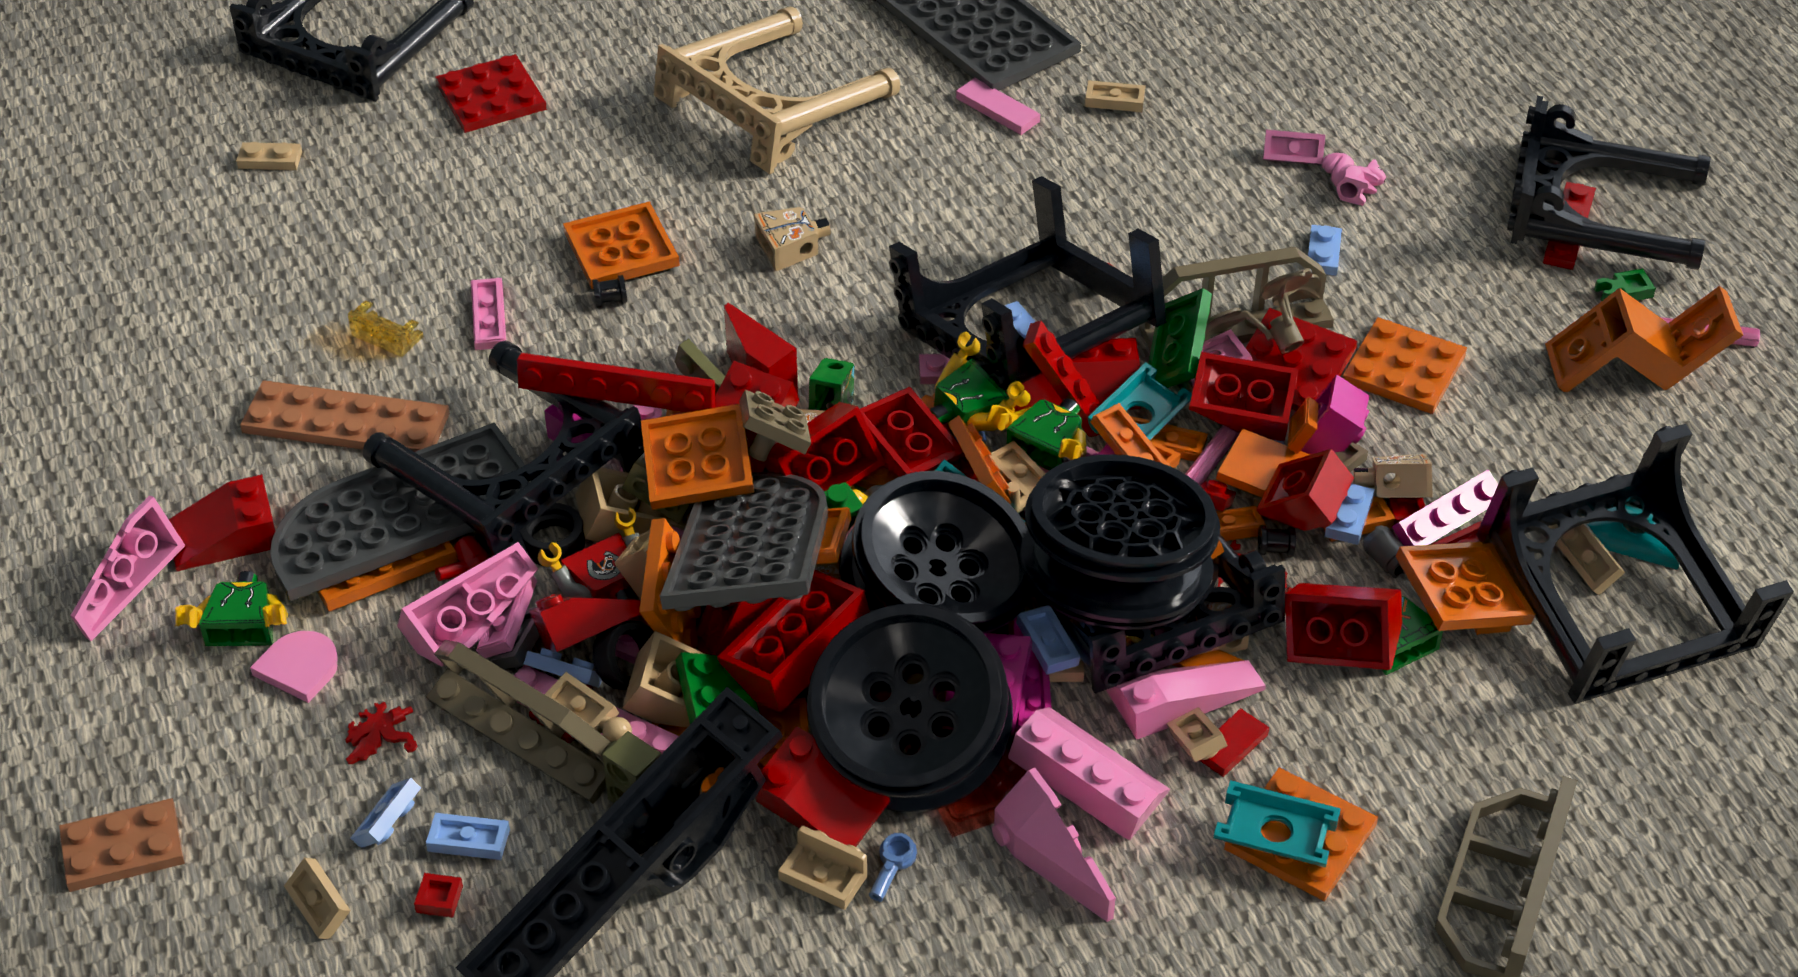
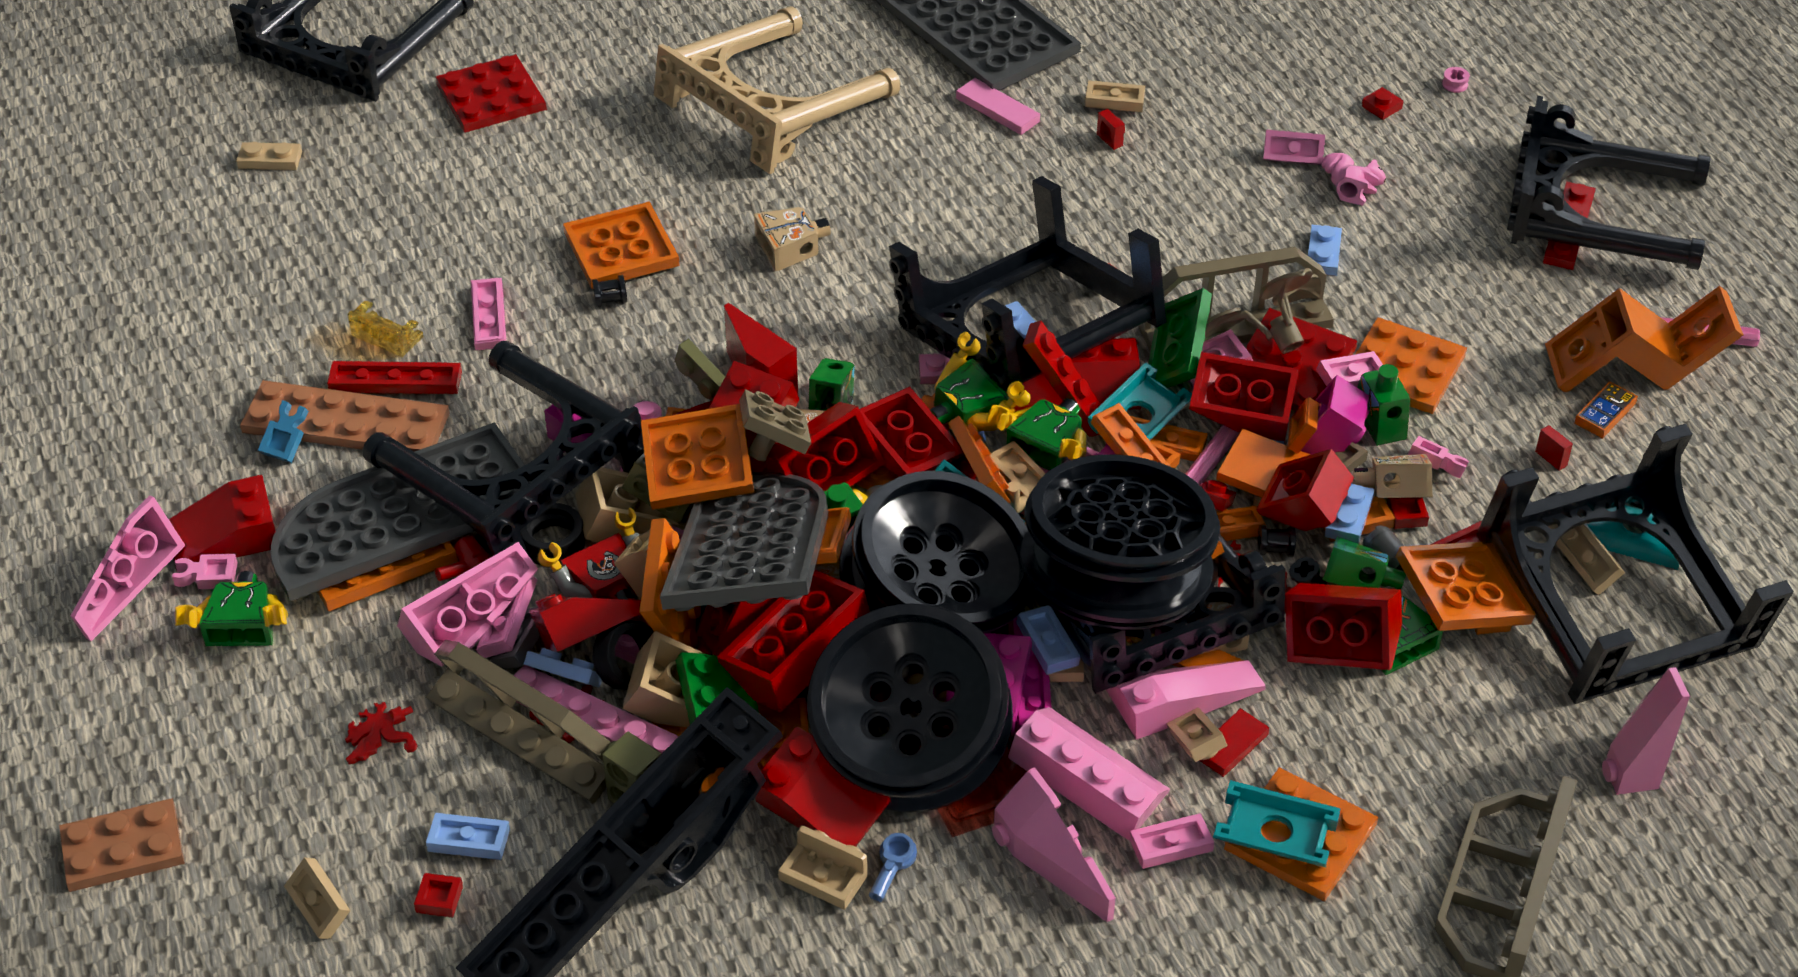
(207, 572): none -> bright pink plate
(283, 437): none -> dark azure plate
(298, 664): bright pink tile -> none
(393, 805): light blue plate -> none
(395, 377): none -> red plate
(589, 707): tan plate -> none
(615, 383): red plate -> none
(1110, 129): none -> red plate
(1171, 841): none -> bright pink plate
(1306, 571): none -> black bush
(1347, 564): none -> green torso
(1348, 367): none -> bright pink plate
(1382, 103): none -> red plate
(1386, 405): none -> green torso
(1439, 457): none -> bright pink plate
(1447, 512): plate -> none
(1455, 79): none -> bright pink bush
(1554, 447): none -> red tile
(1606, 409): none -> tile
(1633, 282): green plate -> none
(1647, 738): none -> bright pink wedge

